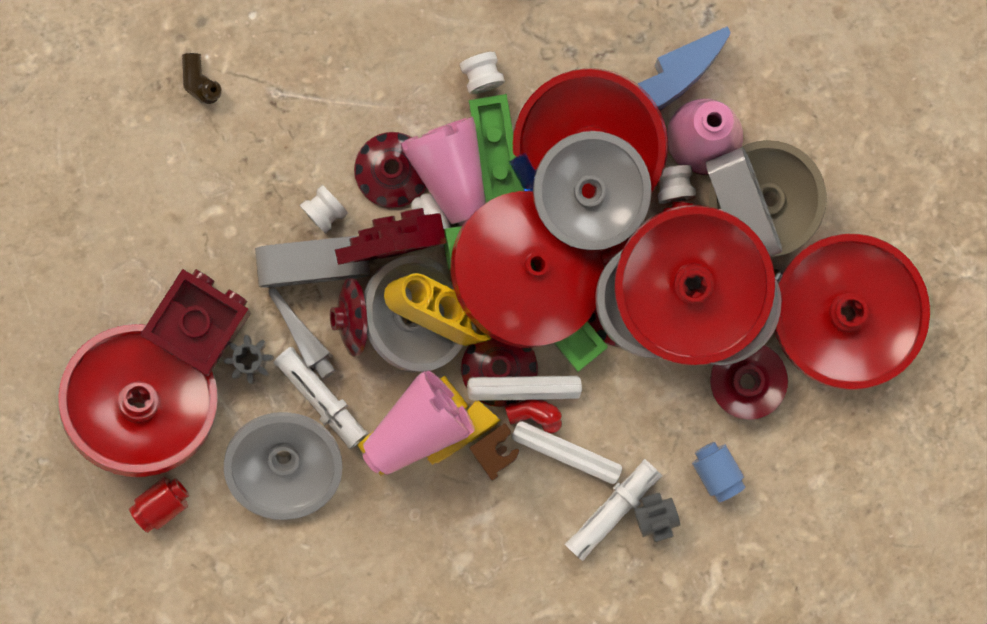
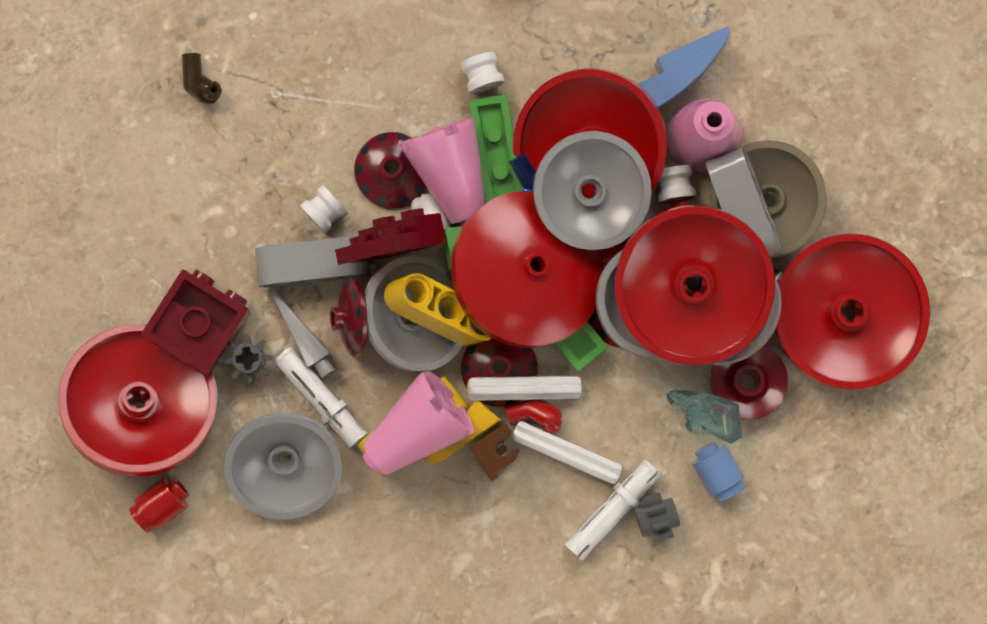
(710, 412): none -> clear light blue slope

